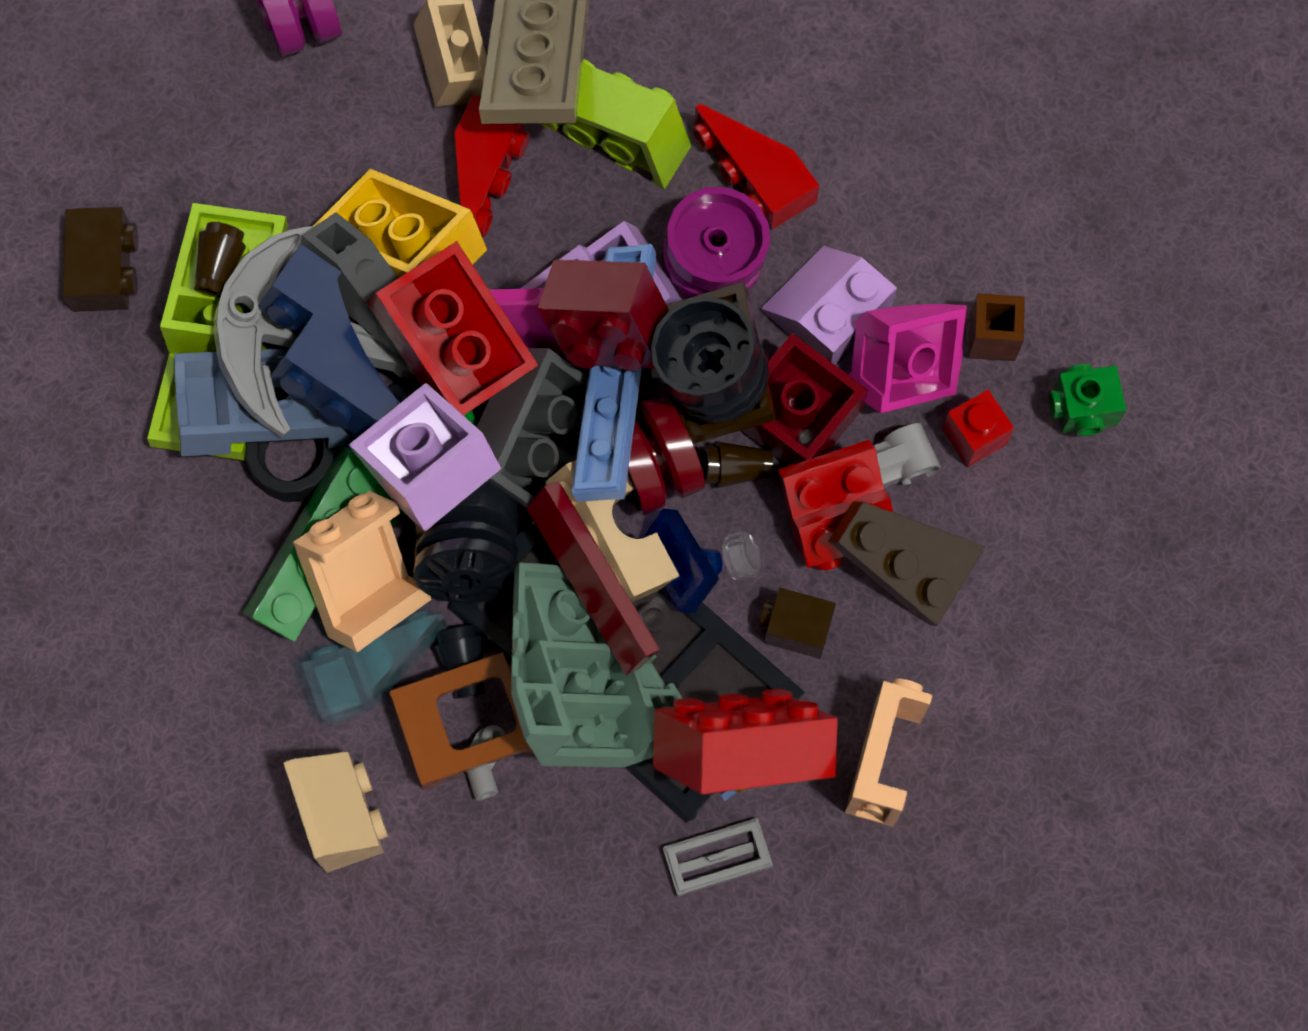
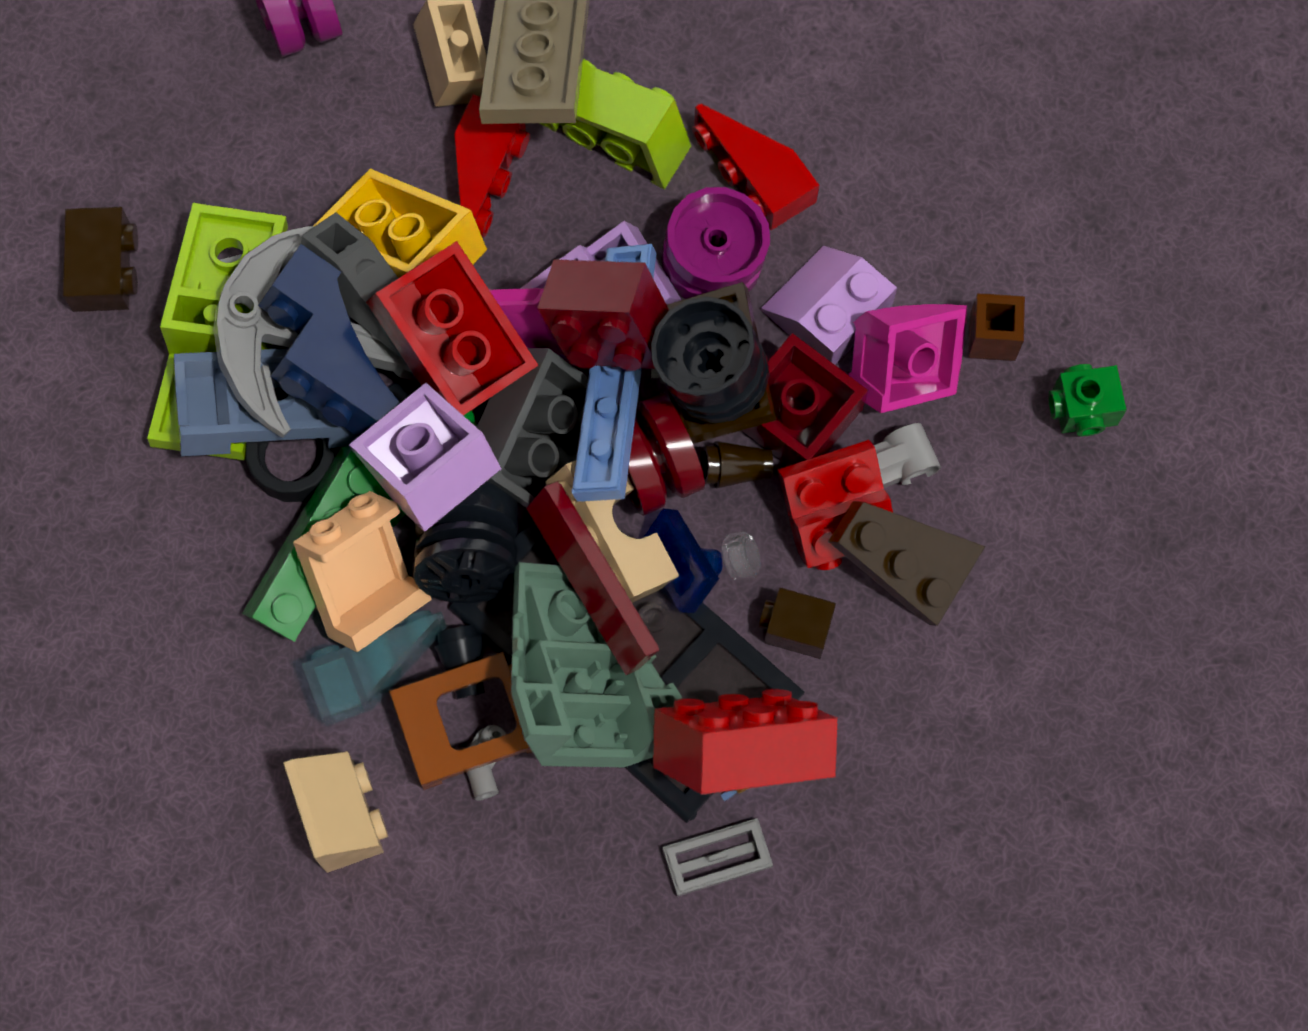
(217, 257): dark brown cone -> none
(867, 796): light nougat panel -> none
(977, 428): red brick -> none

